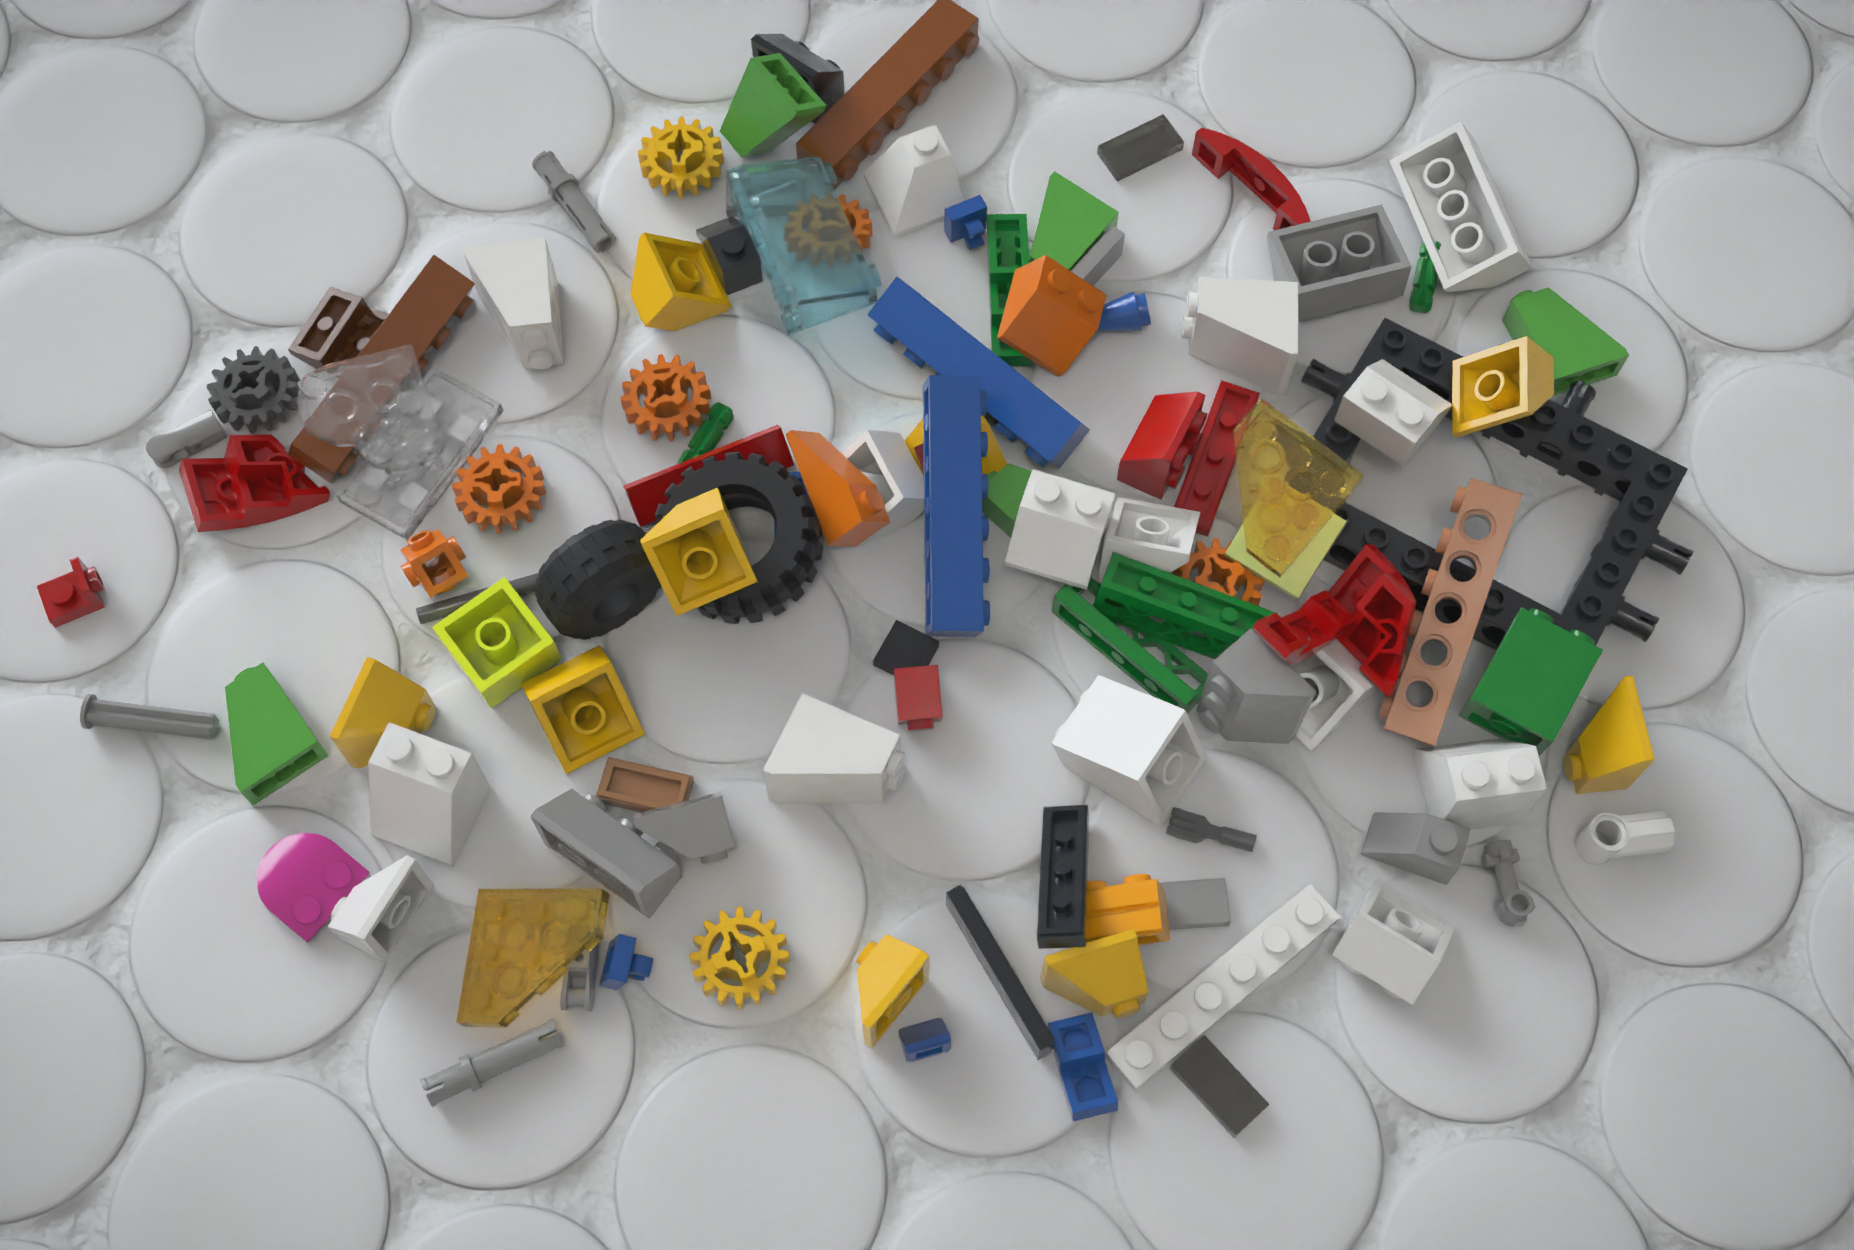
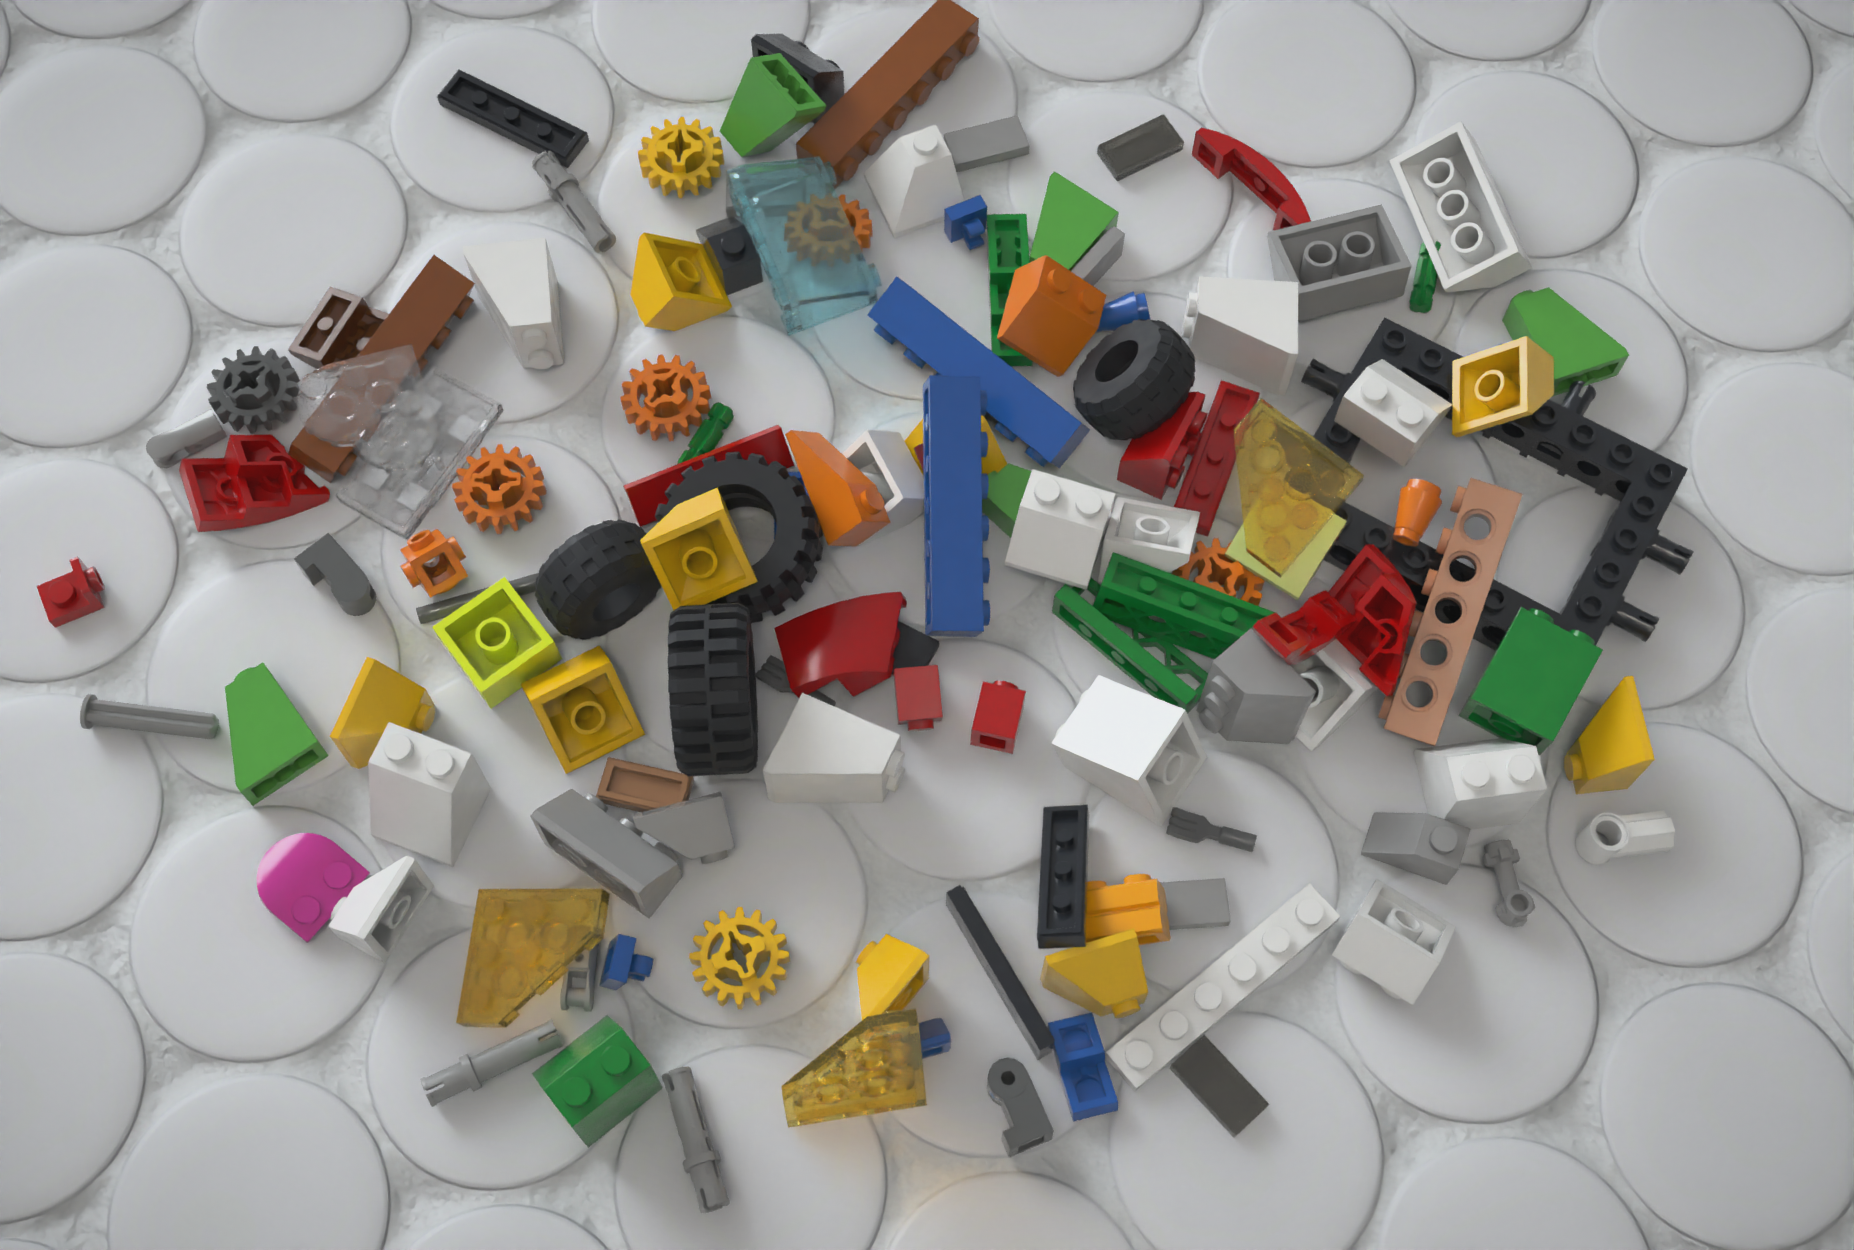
(347, 581): none -> dark grey leg
(512, 117): none -> black tile
(598, 1080): none -> green slope
(698, 1149): none -> light grey pin
(712, 689): none -> black tyre
(775, 675): none -> dark grey piece
(842, 642): none -> red slope
(861, 1074): none -> clear yellow plate
(987, 143): none -> light grey tile
(998, 716): none -> red brick
(1014, 1091): none -> dark grey leg
(1134, 379): none -> black tyre
(1415, 510): none -> orange cone

